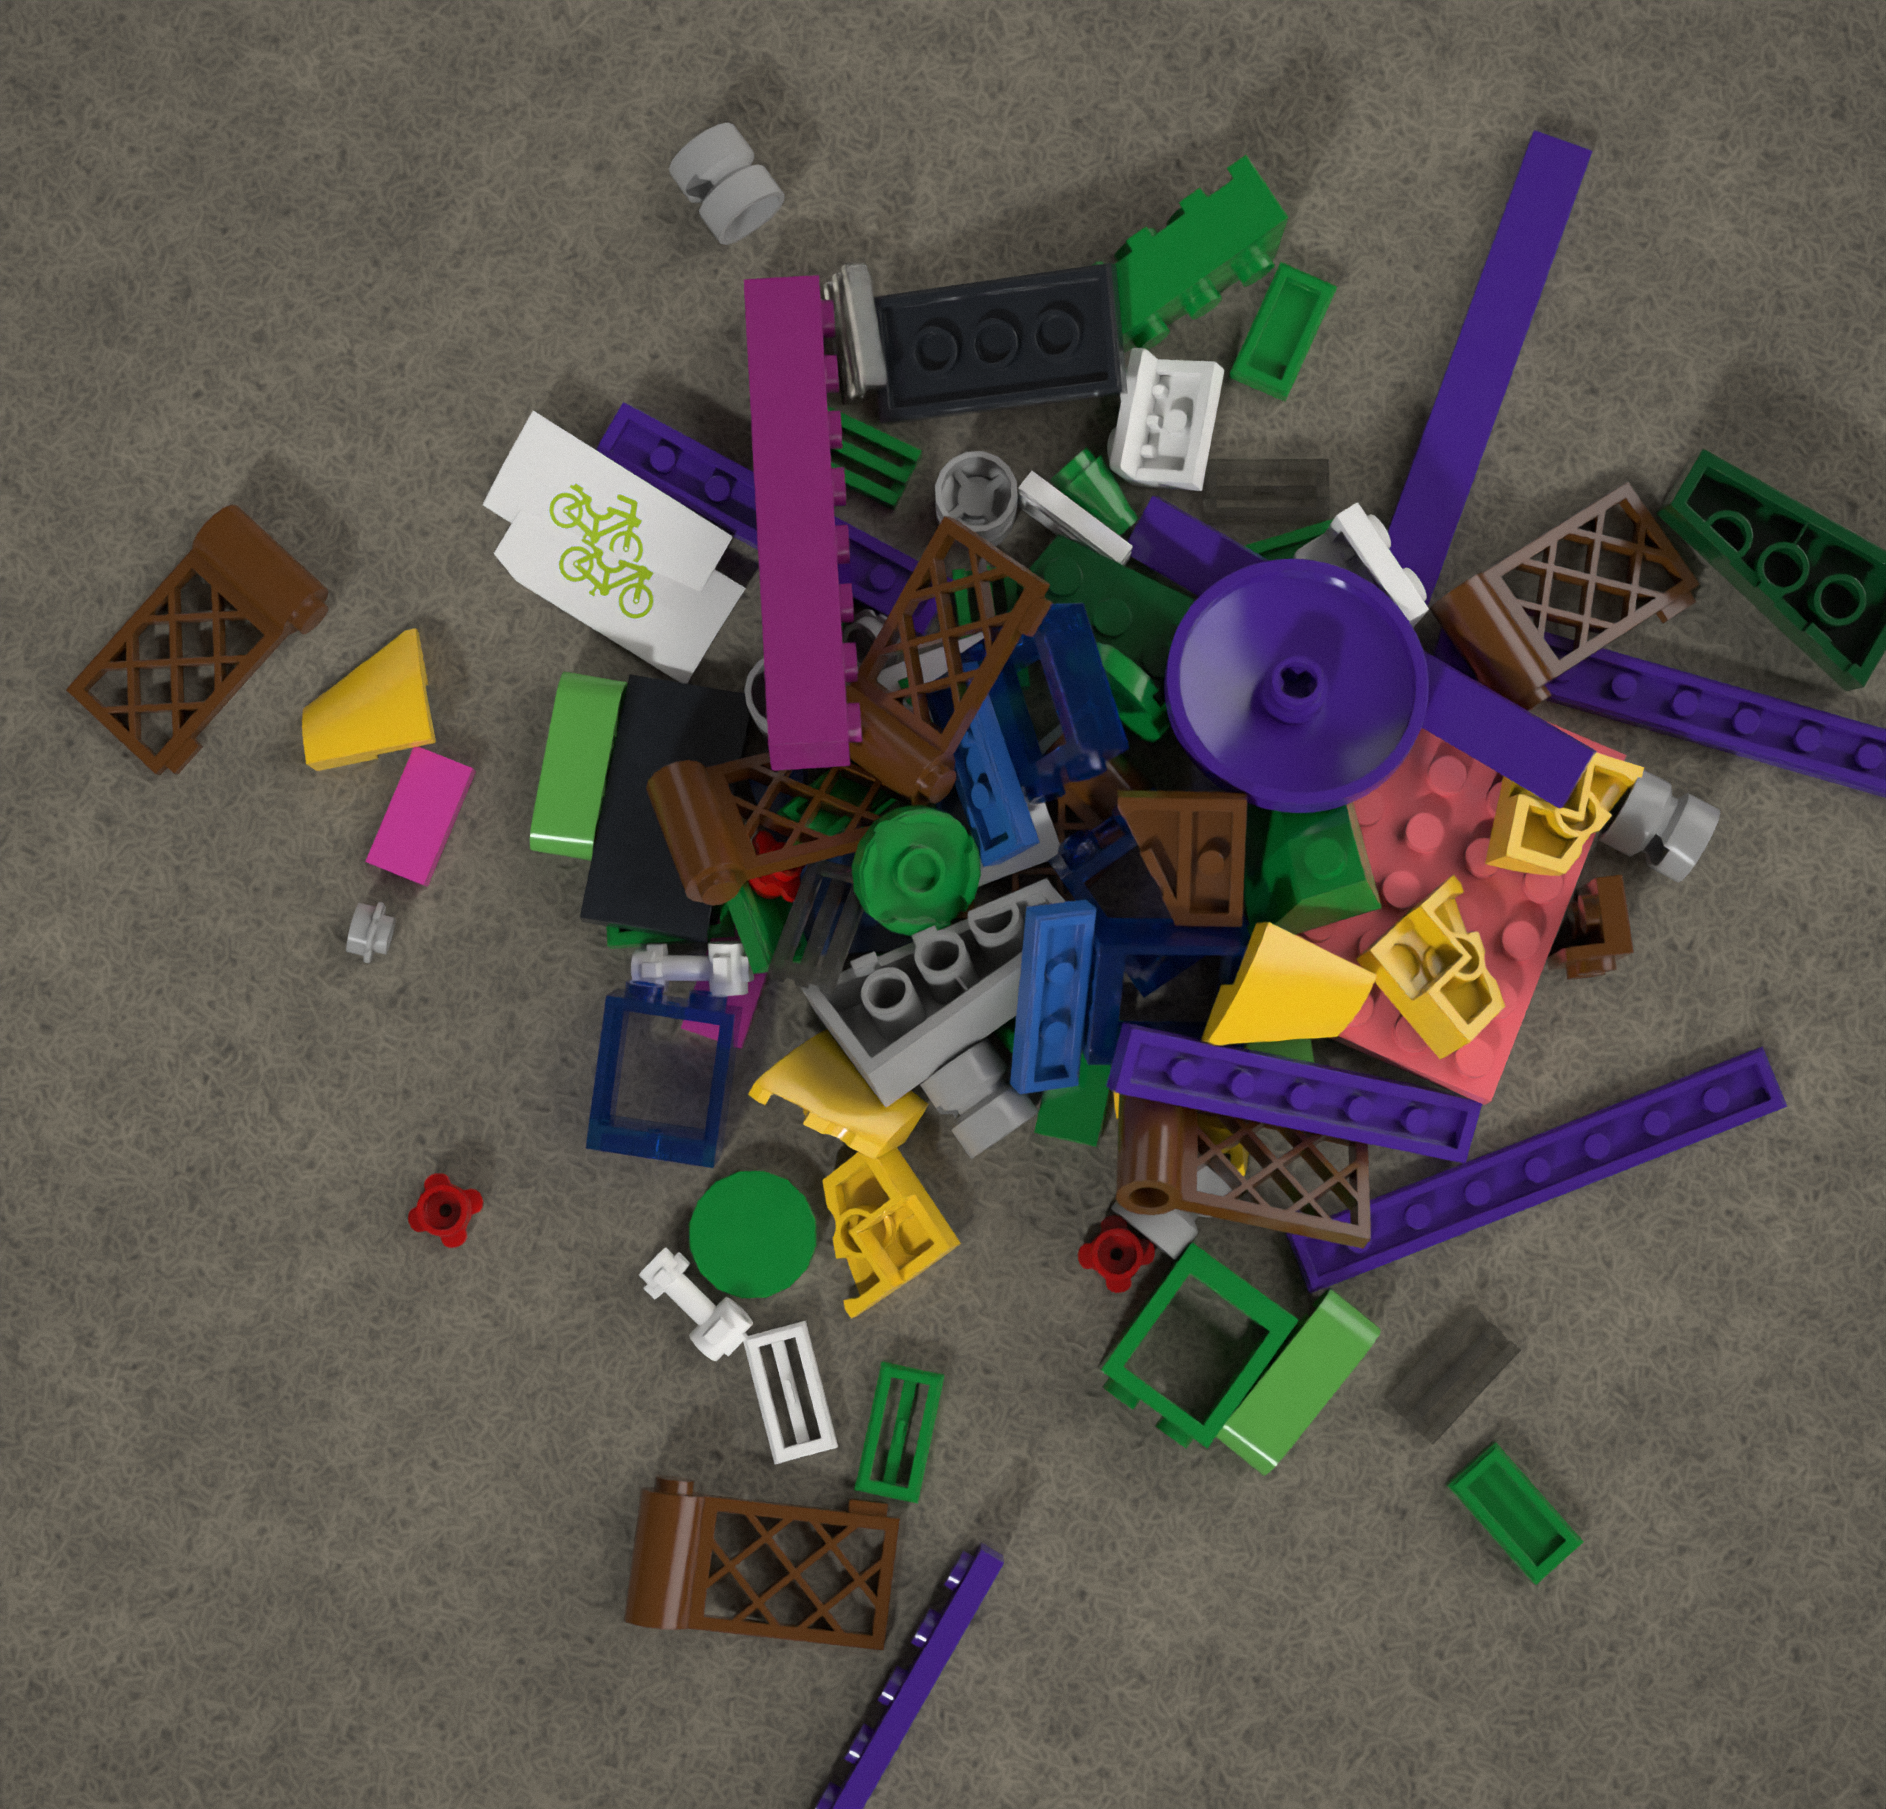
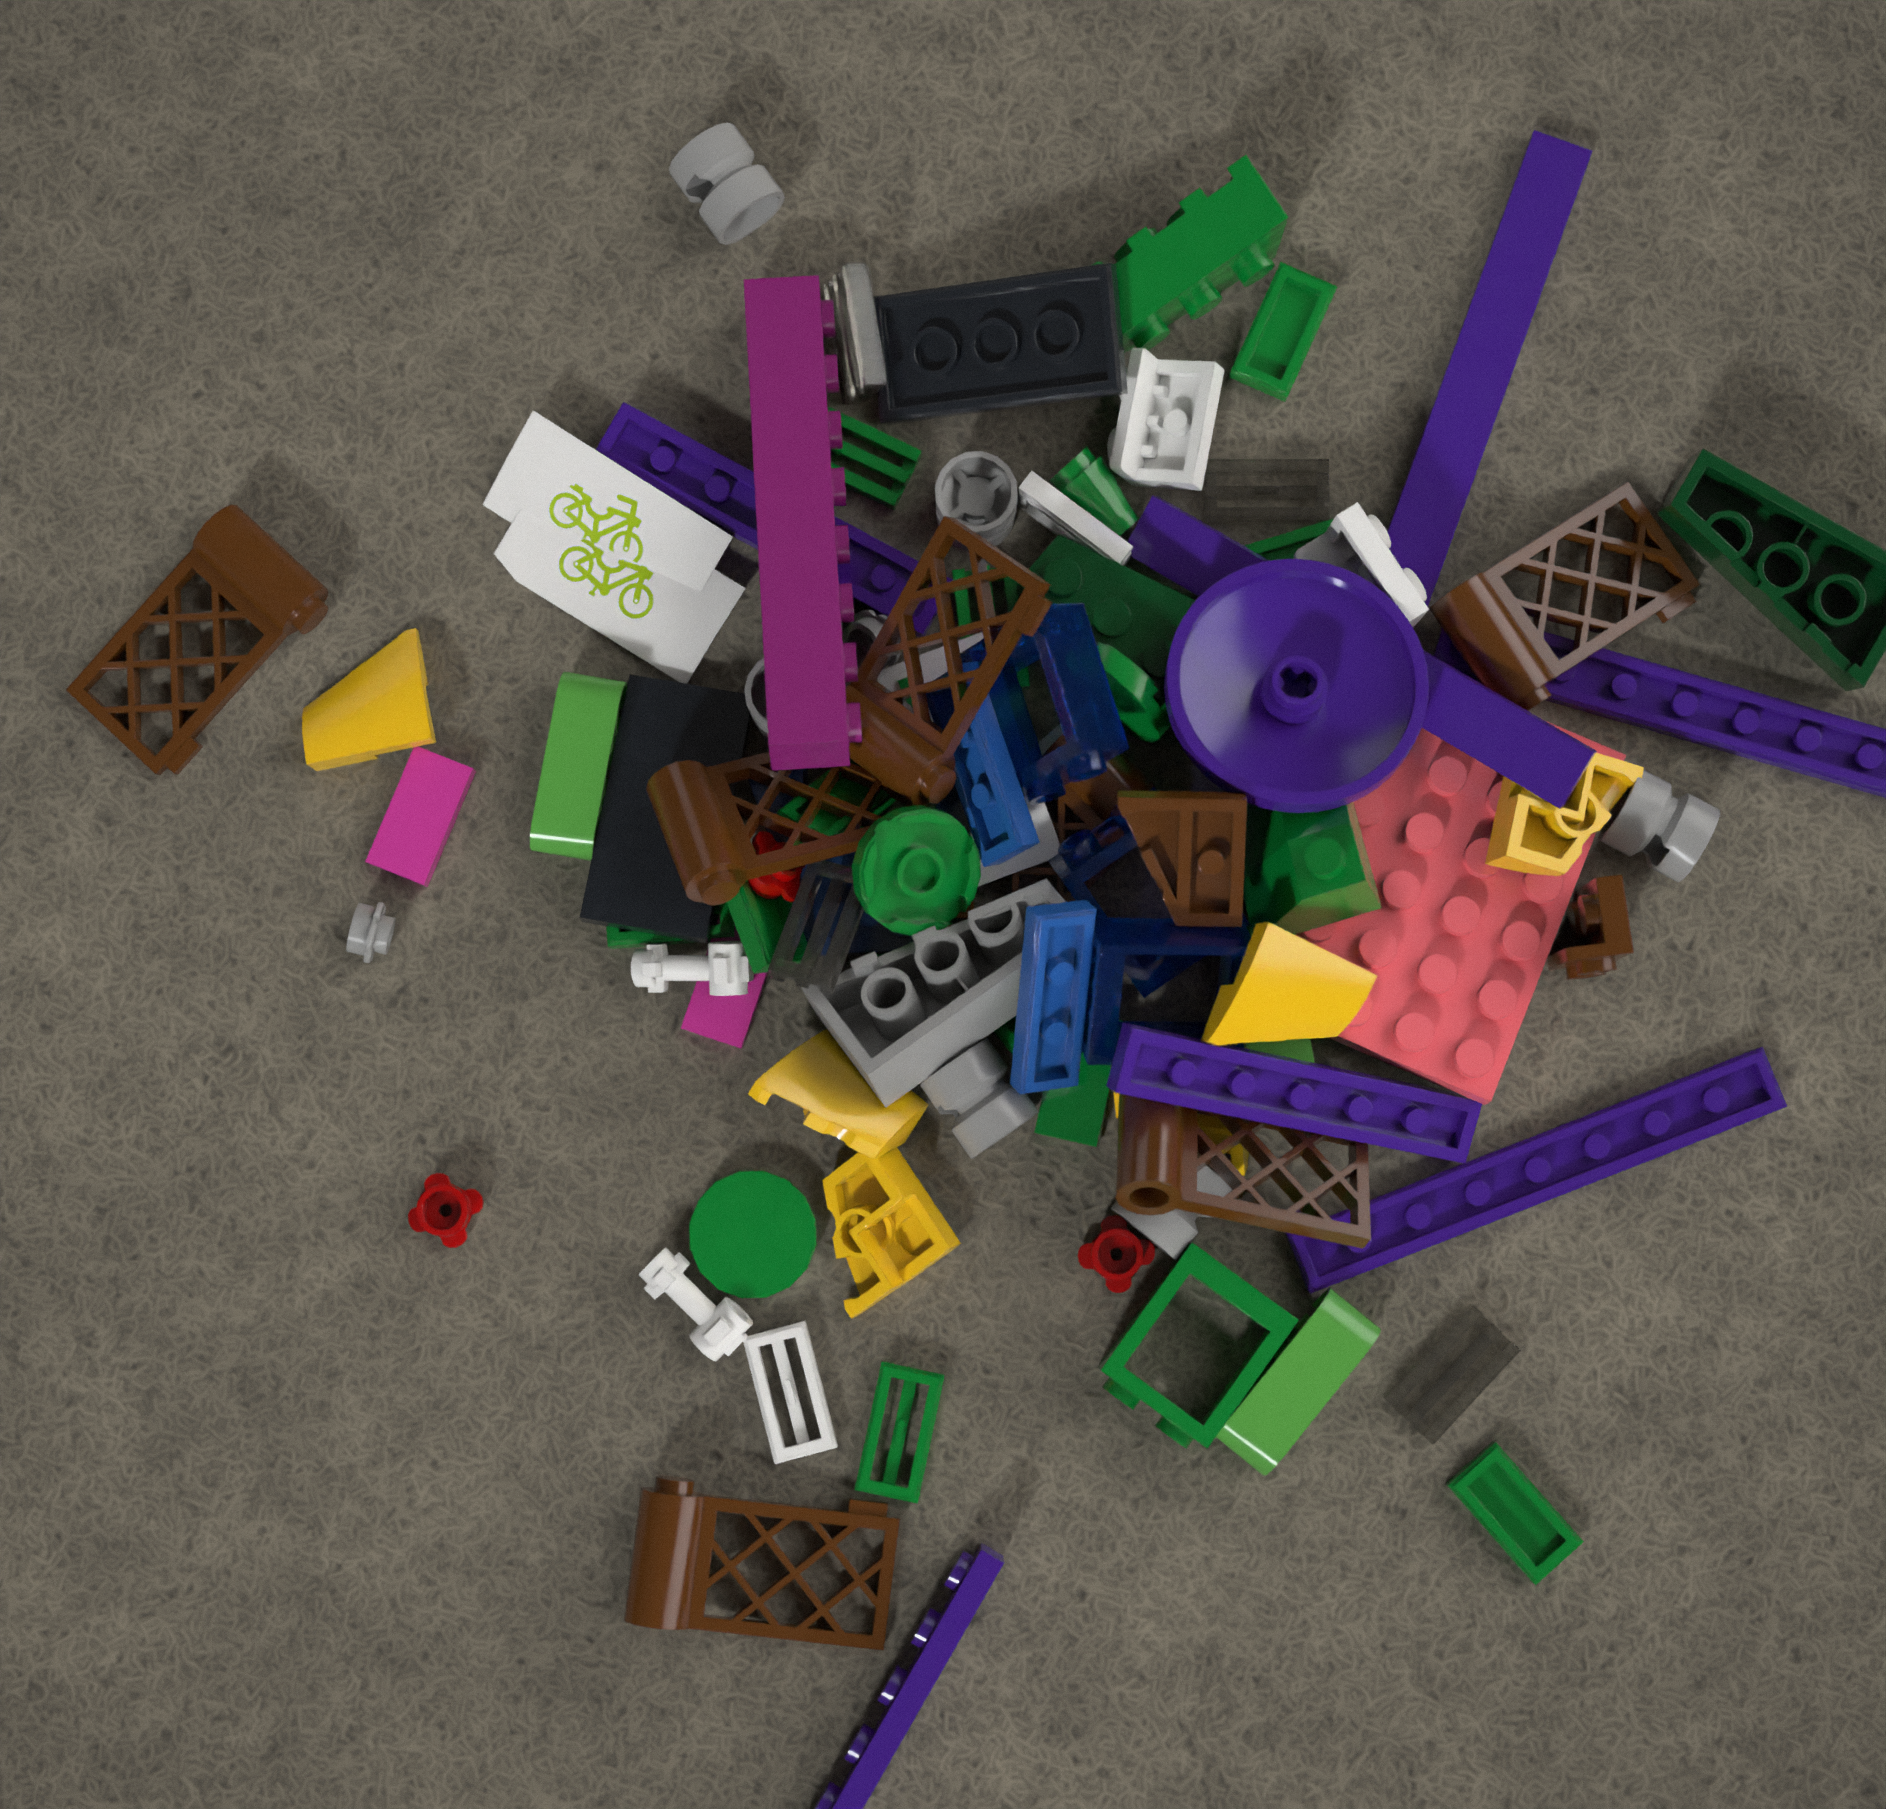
(653, 1138): clear blue window -> none
(1436, 972): yellow slope -> none

